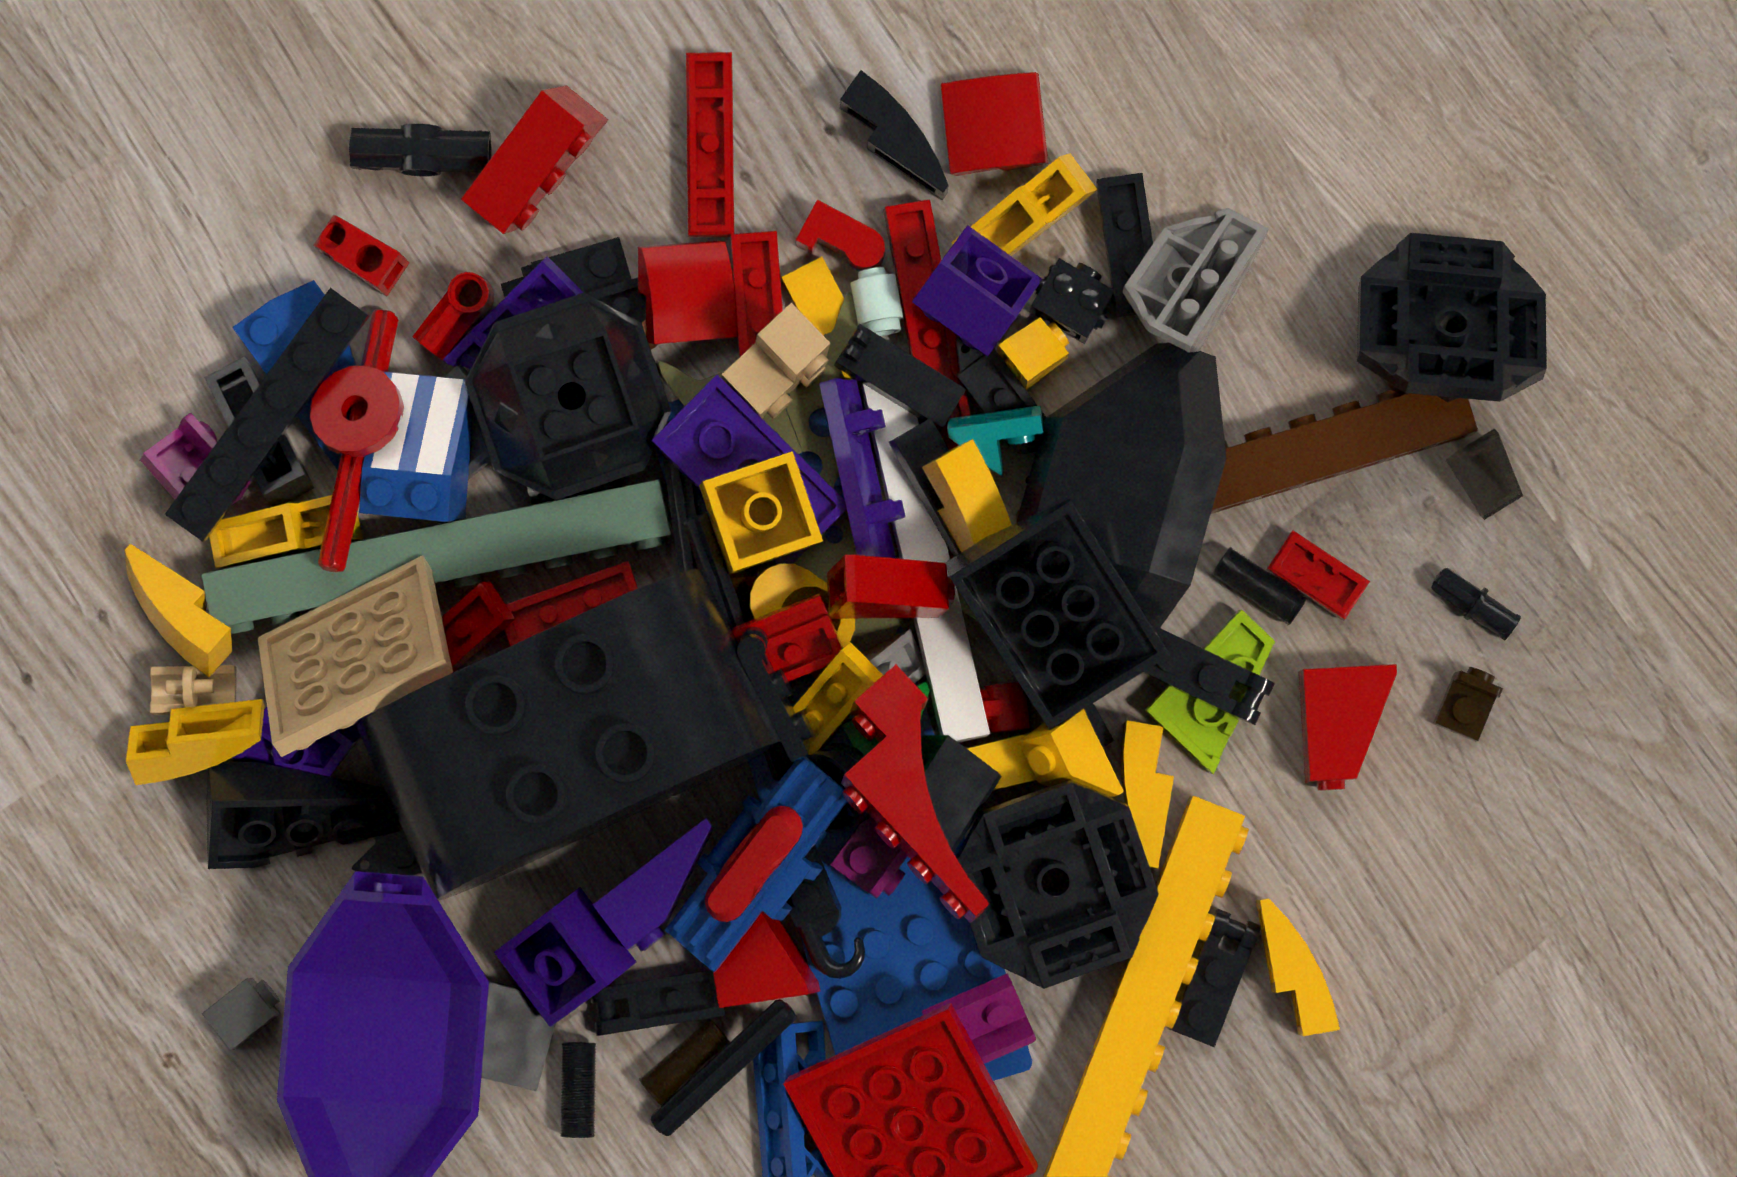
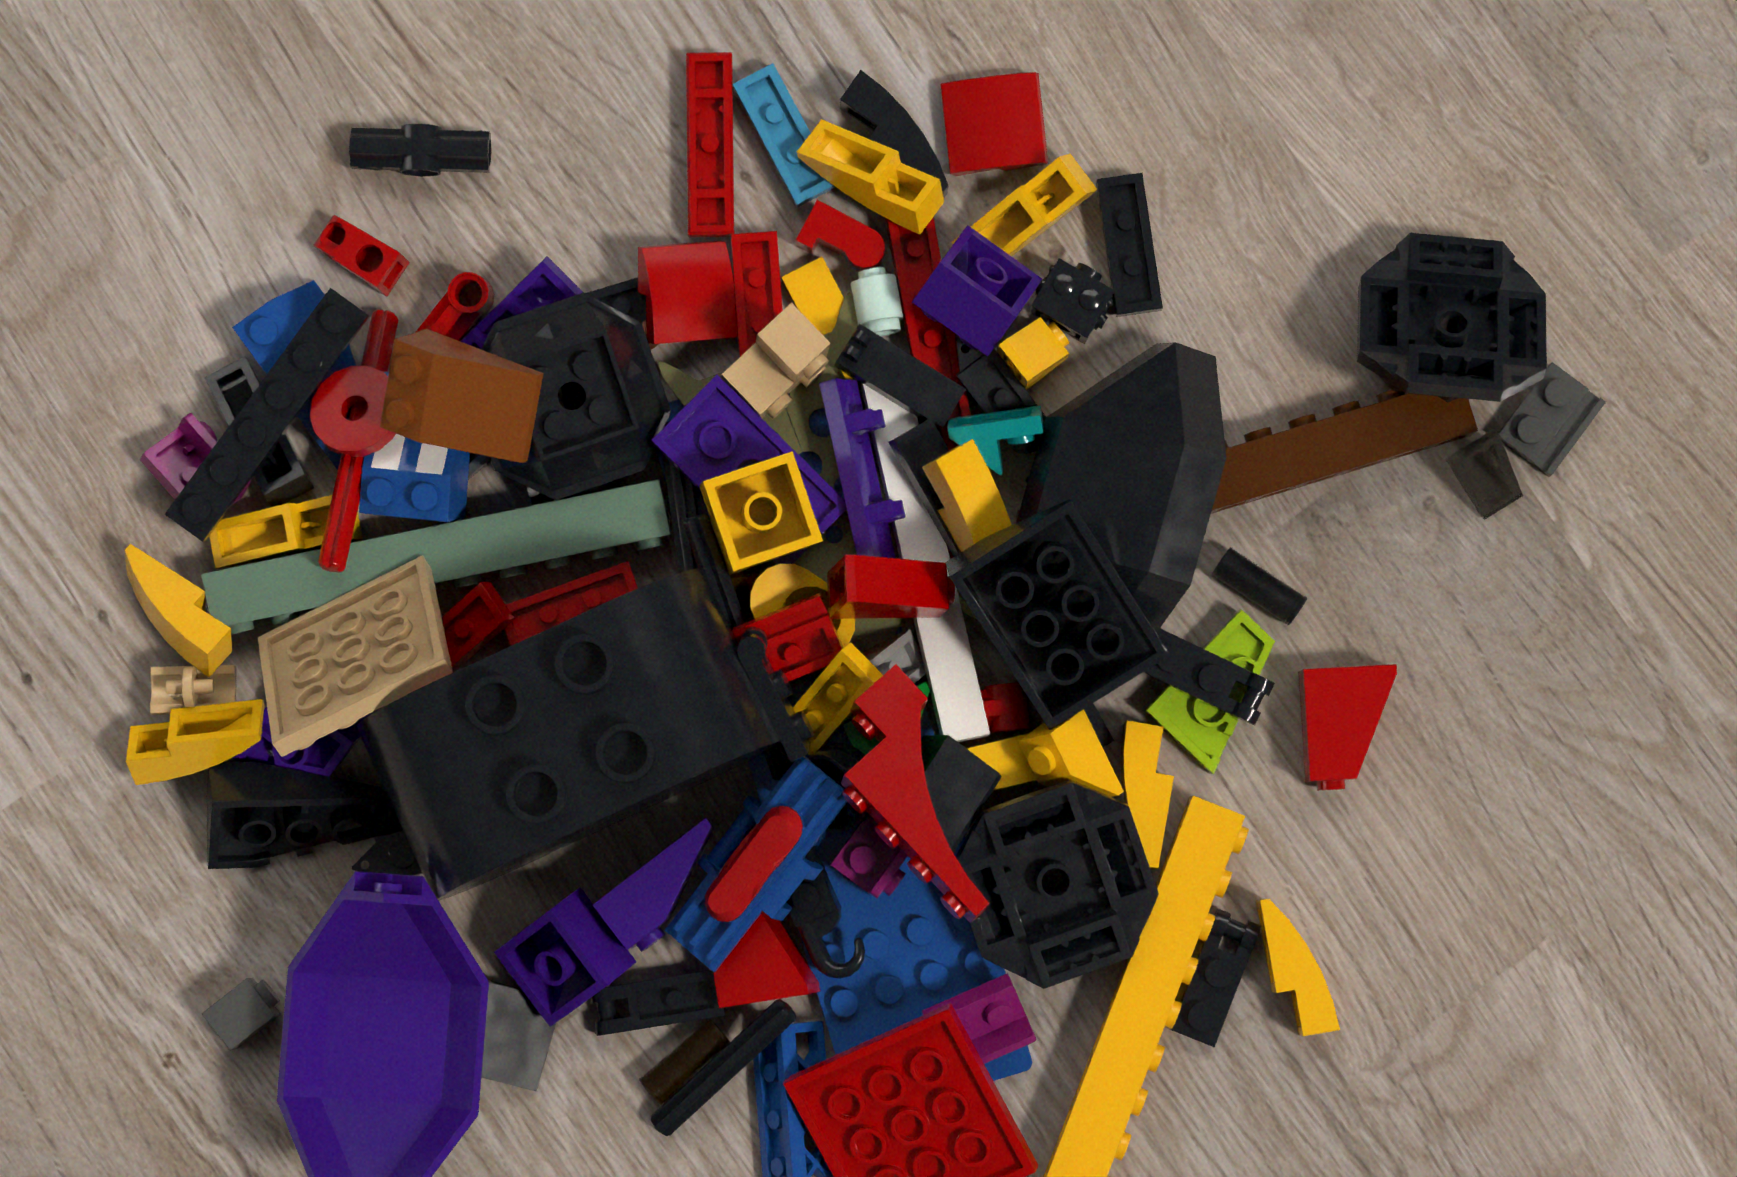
(460, 397): none -> dark orange slope
(534, 158): red wedge -> none
(579, 1072): black piece -> none
(587, 267): black hinge -> none
(780, 131): none -> dark azure plate
(873, 175): none -> yellow slope
(1193, 276): light grey wedge -> none
(1318, 575): red plate -> none
(1468, 703): dark brown bracket -> none
(1475, 603): black axle -> none
(1550, 419): none -> dark grey plate

